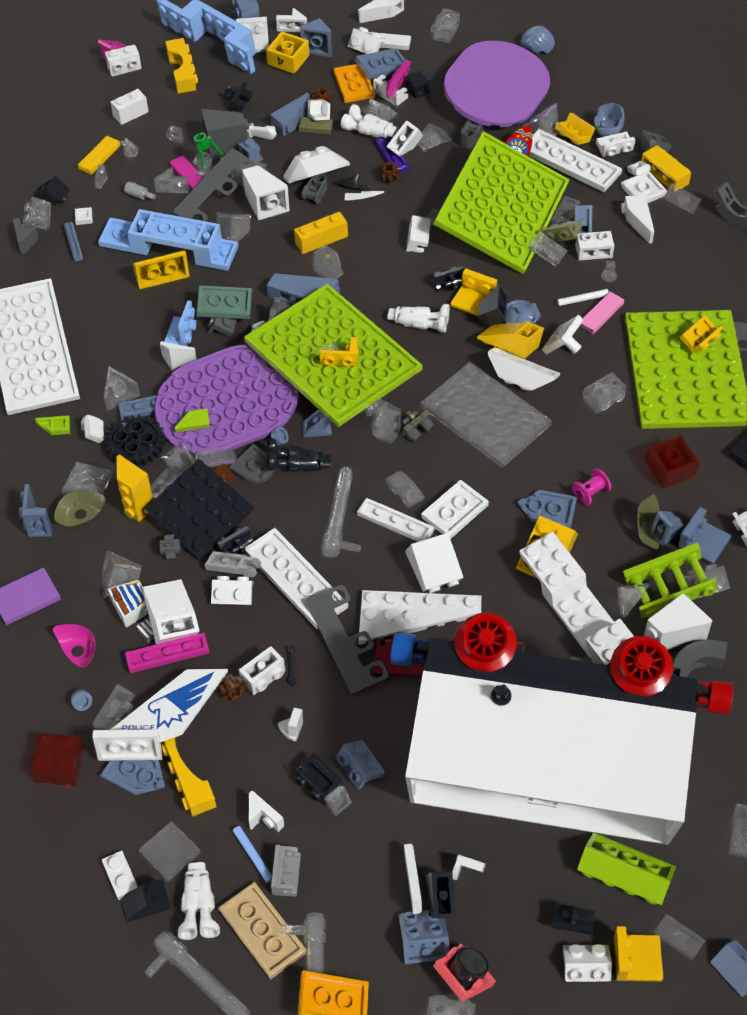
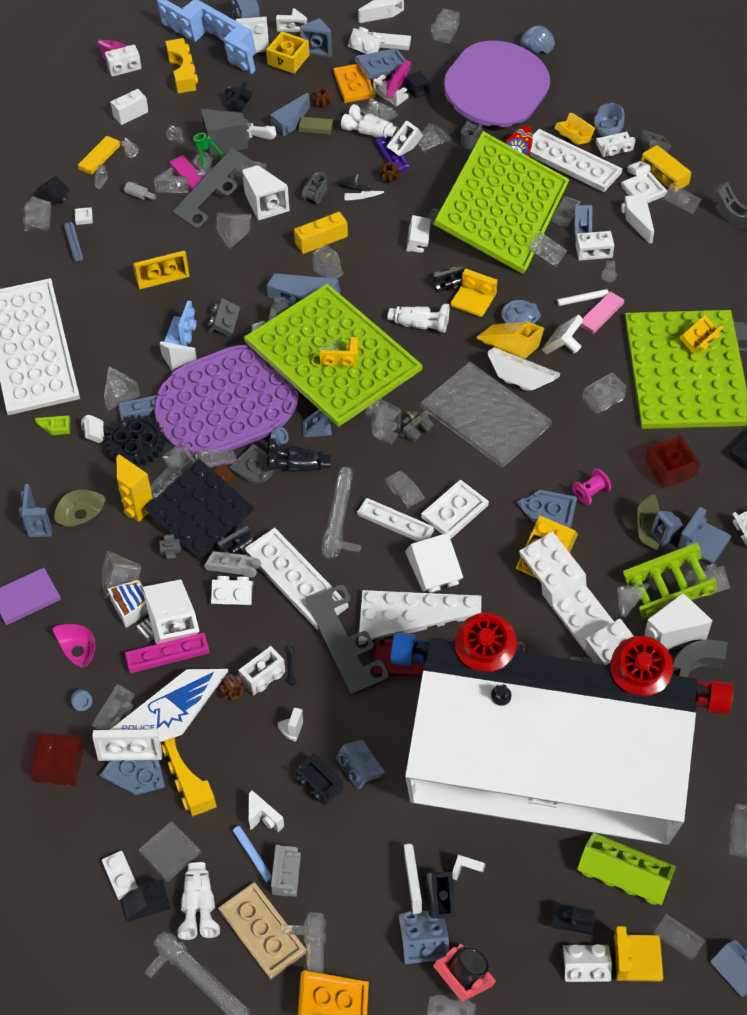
(25, 237): dark grey slope -> none
(87, 478): clear plate -> none
(173, 231): light blue bracket -> none
(194, 420): lime tile -> none
(224, 302): sand green tile -> none
(250, 149): sand blue brick -> none
(314, 163): white wedge -> none
(318, 109): white panel -> none
(338, 800): clear tile -> none
(493, 307): black slope -> none
(544, 120): clear slope -> none
(563, 231): olive bracket -> none

